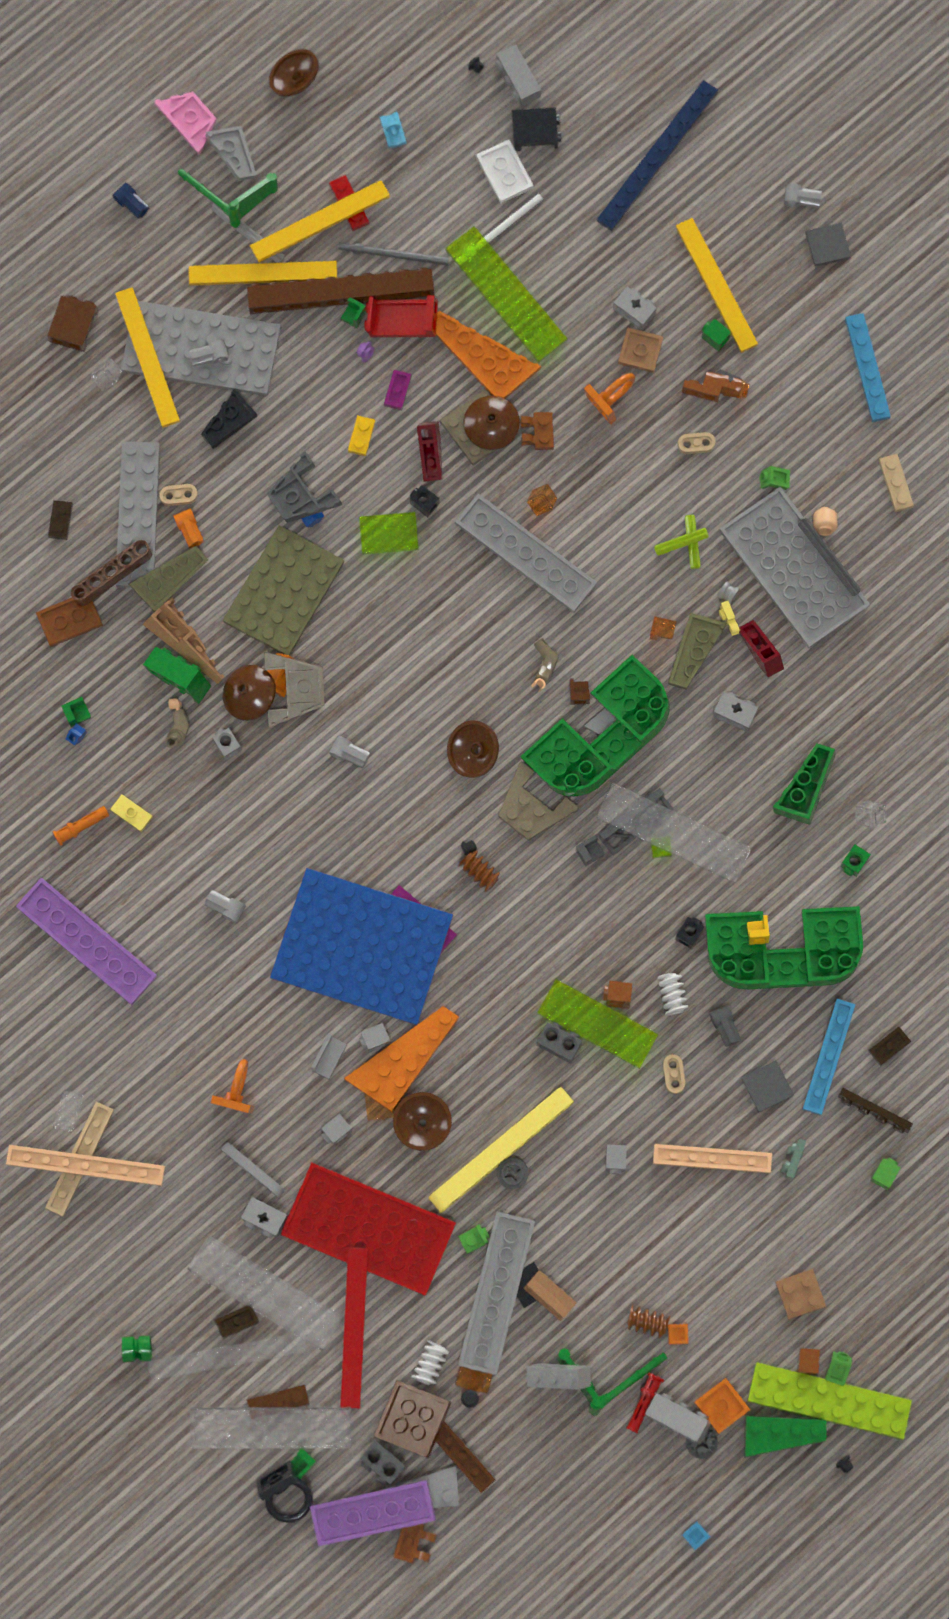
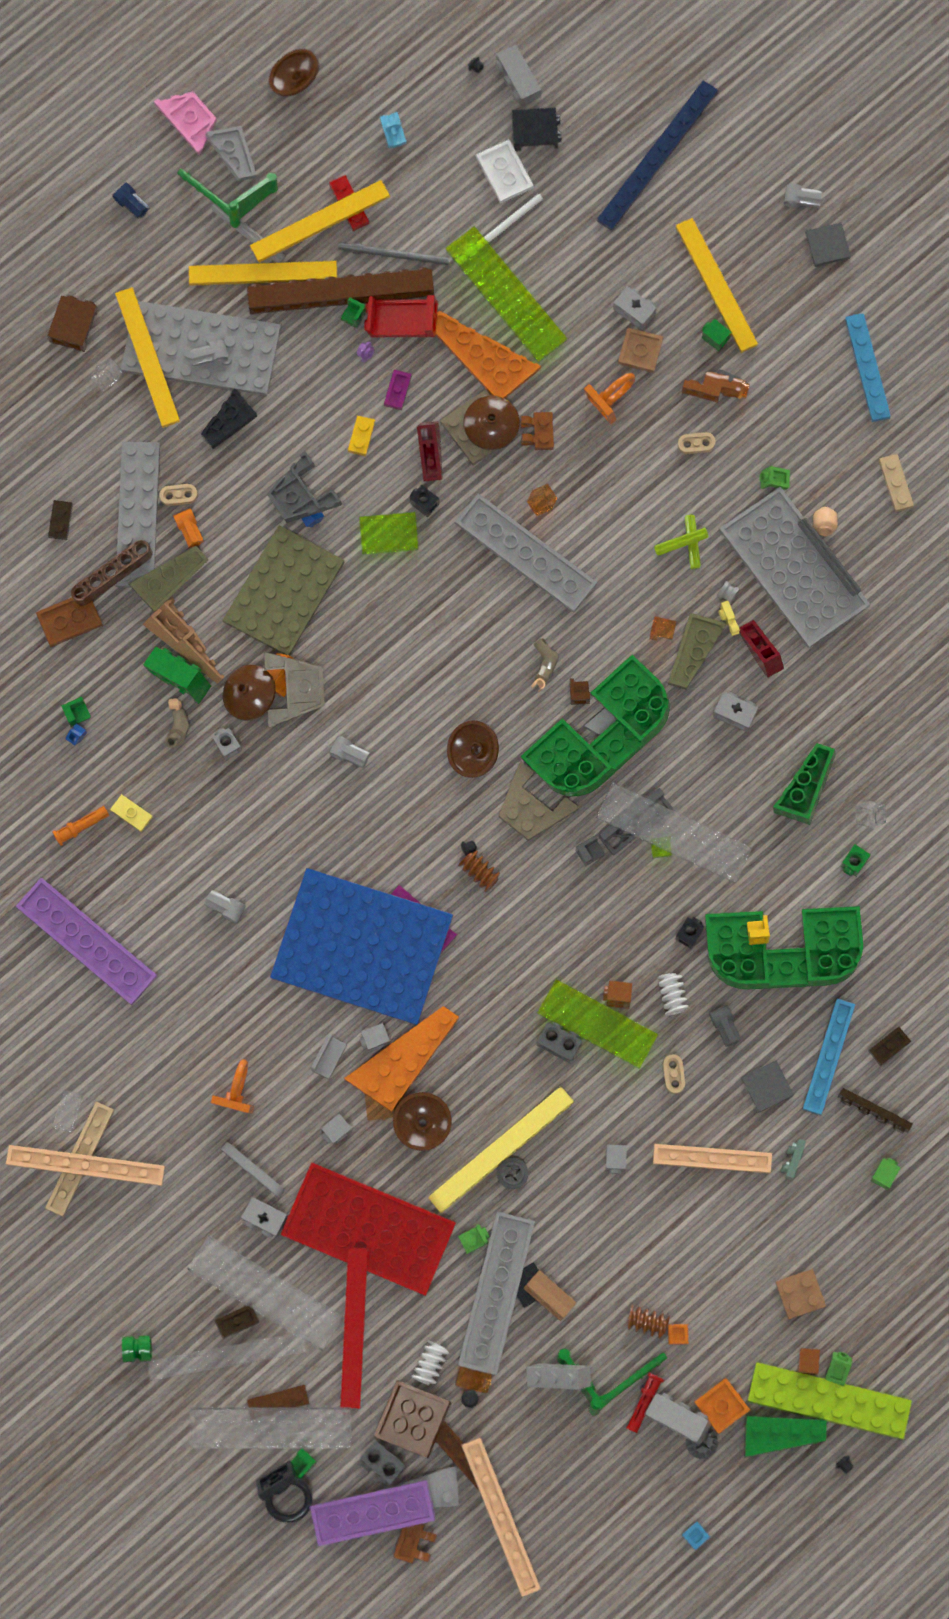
(501, 1517): none -> light nougat plate

